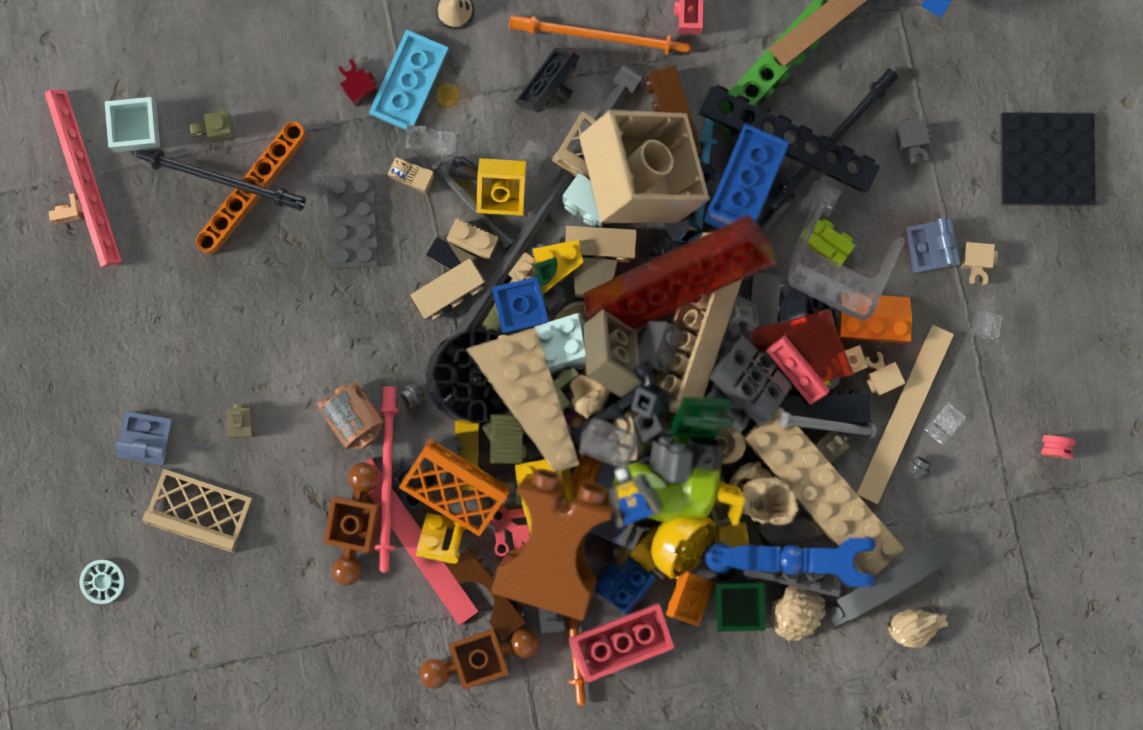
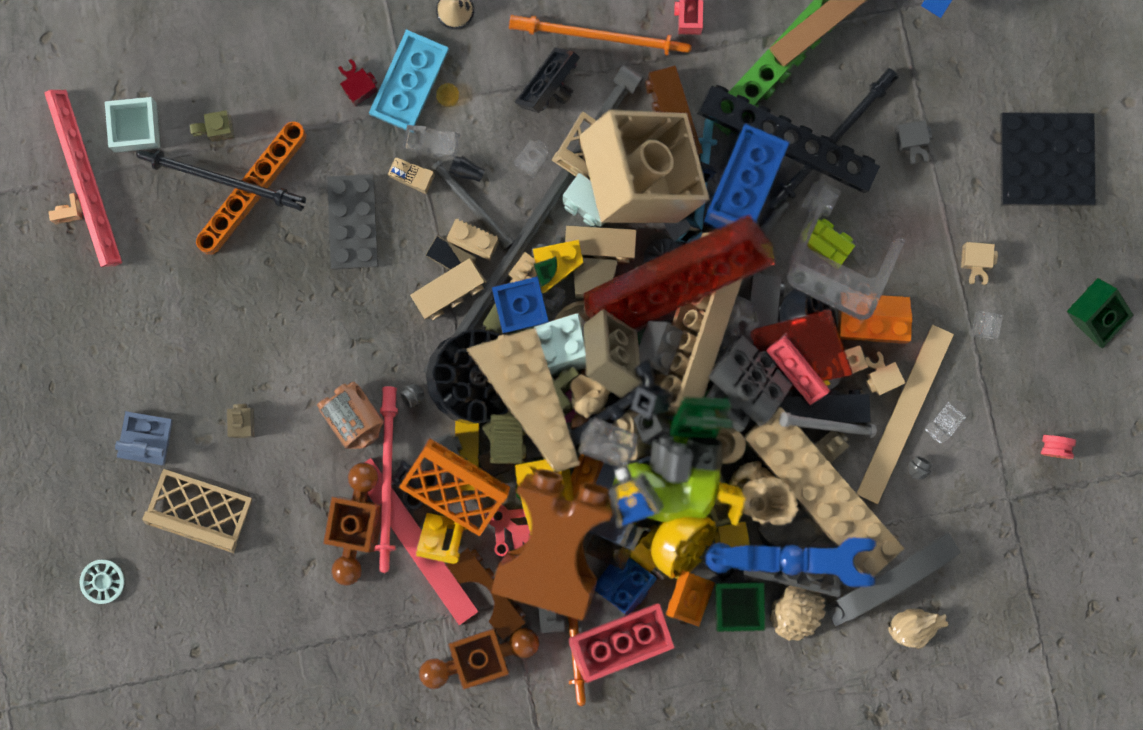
(501, 186): yellow brick -> none
(932, 245): sand blue plate -> none
(1100, 312): none -> dark green slope

